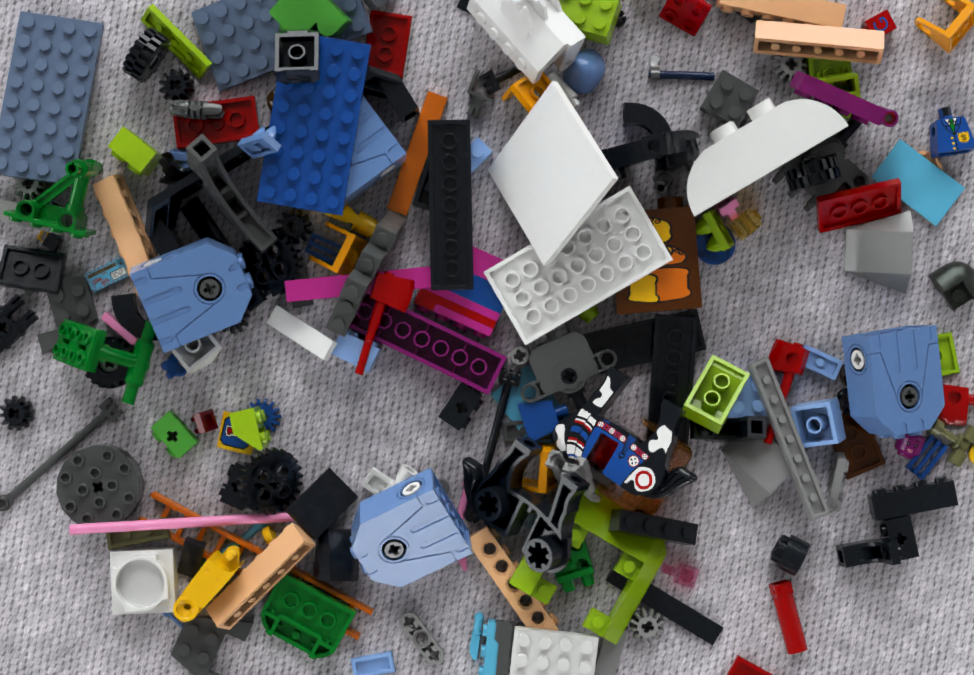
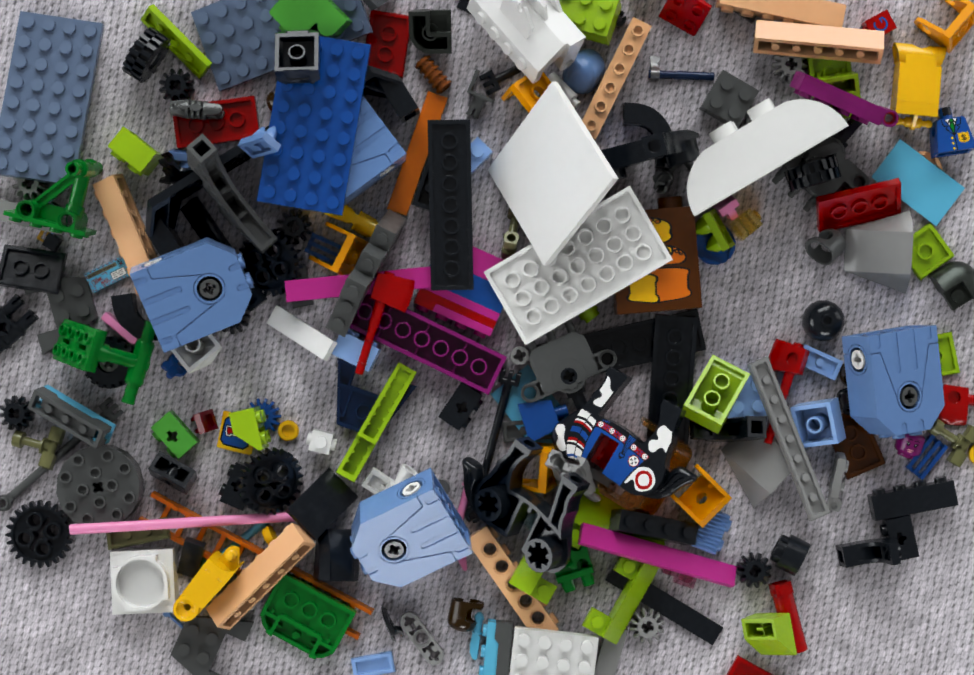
(24, 524): none -> black gear
(46, 446): none -> olive bar
(71, 416): none -> dark grey piece
(172, 472): none -> black brick
(288, 430): none -> yellow tile
(321, 441): none -> white brick
(356, 403): none -> dark blue wing
(376, 422): none -> lime slope
(392, 629): none -> black piece
(431, 30): none -> pearl dark grey brick
(433, 74): none -> dark orange piece
(460, 614): none -> dark brown helmet
(510, 237): none -> olive bar
(615, 76): none -> light nougat brick
(657, 555): none -> dark pink tile
(704, 486): none -> light orange hose
(710, 536): none -> medium blue brick
(759, 574): none -> black gear
(770, 633): none -> lime slope
(823, 320): none -> black cylinder
(835, 244): none -> dark grey helmet
(916, 83): none -> yellow piece
(928, 251): none -> lime tile

